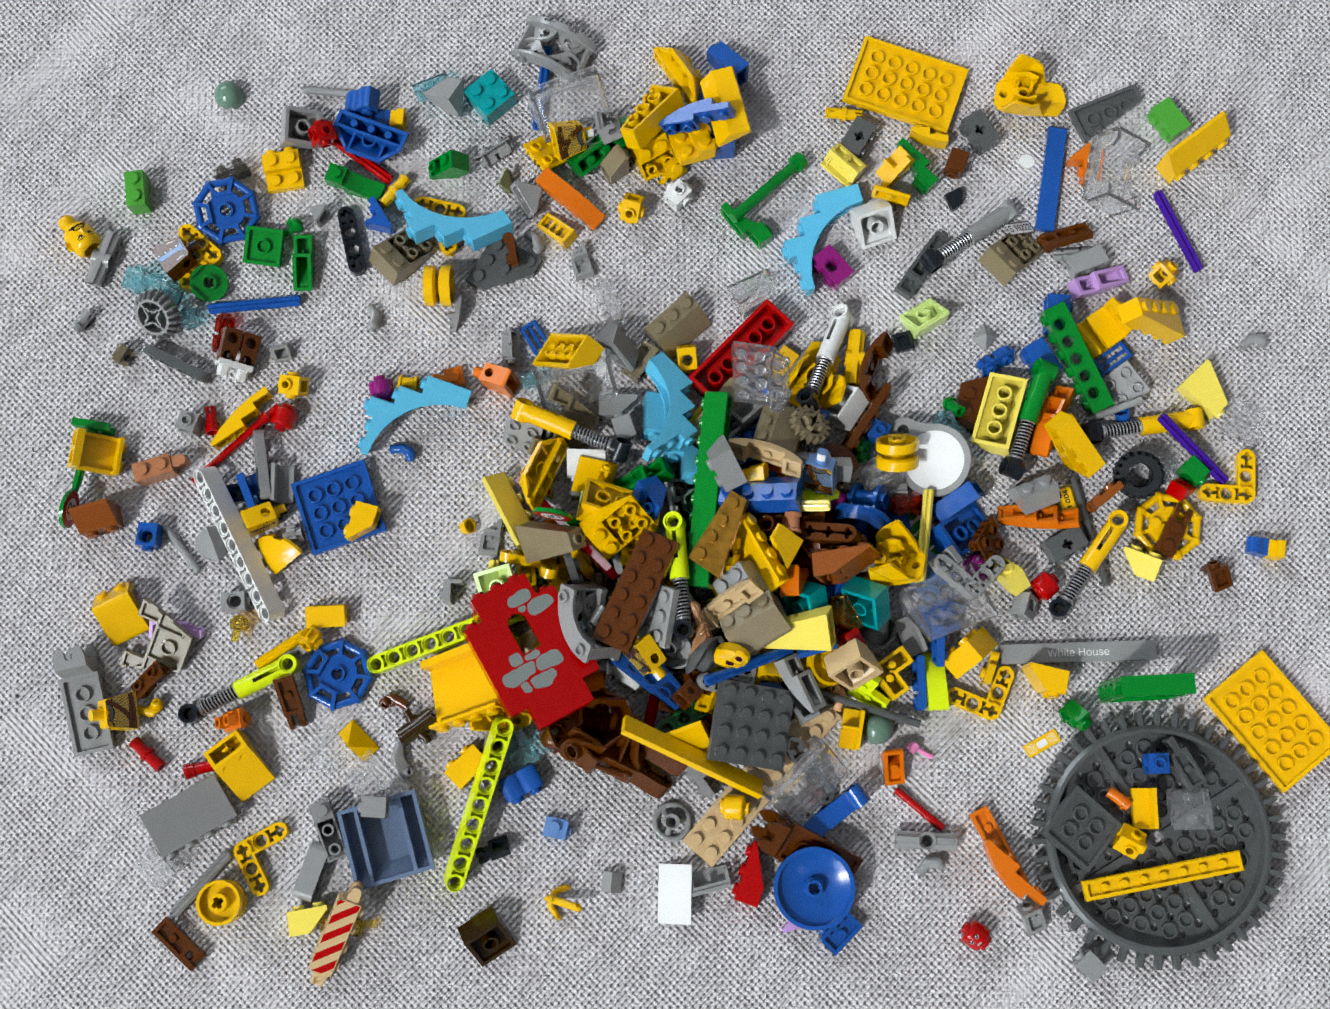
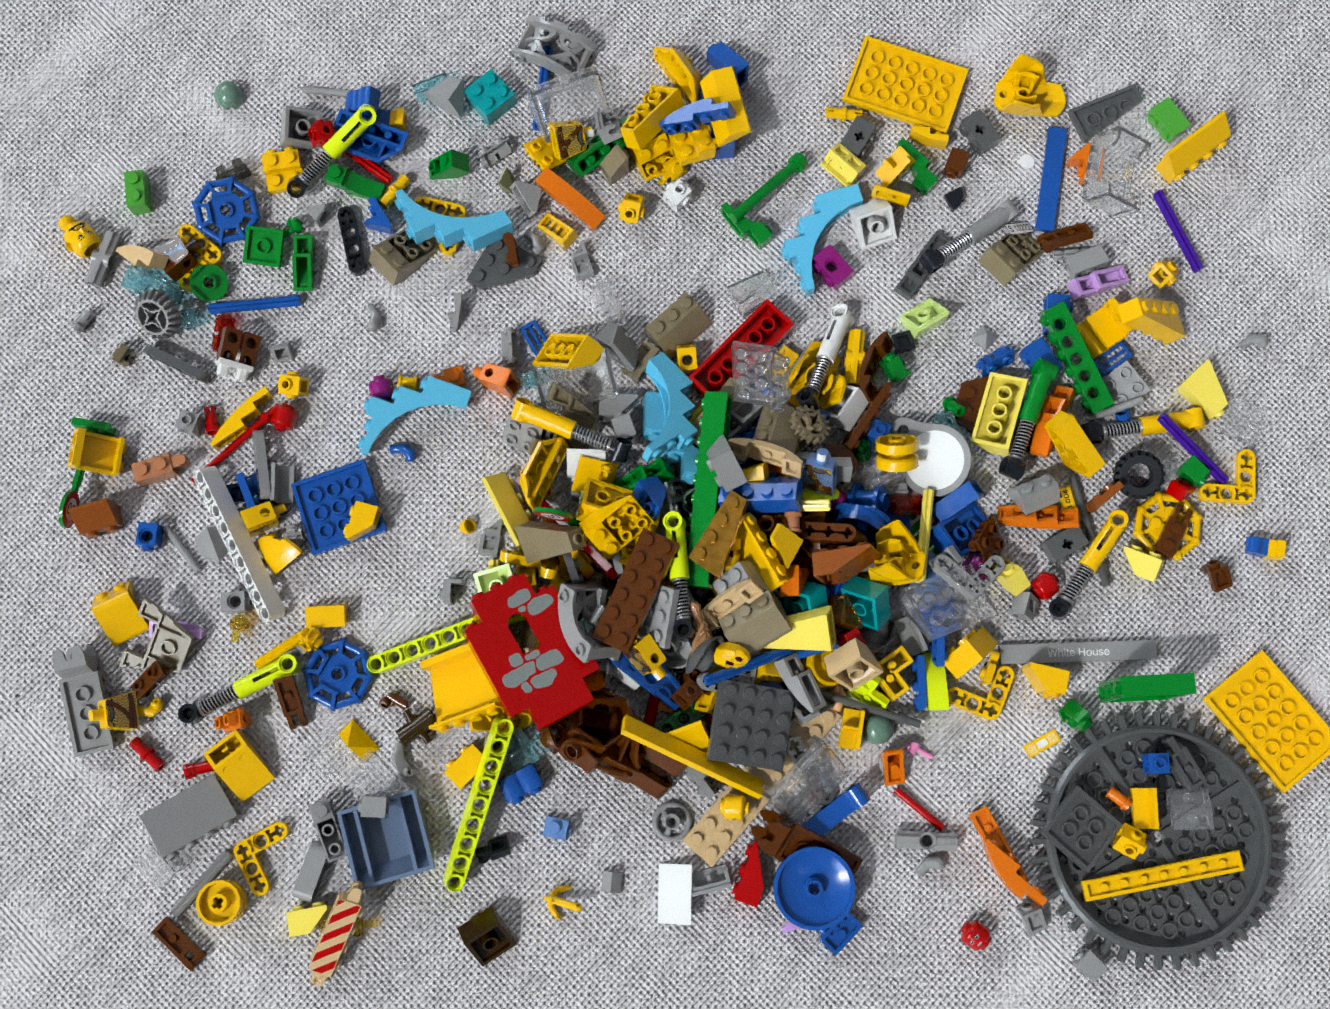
(143, 256): none -> tan slope
(332, 149): none -> piece
(438, 285): yellow wheel -> none
(894, 367): none -> green brick

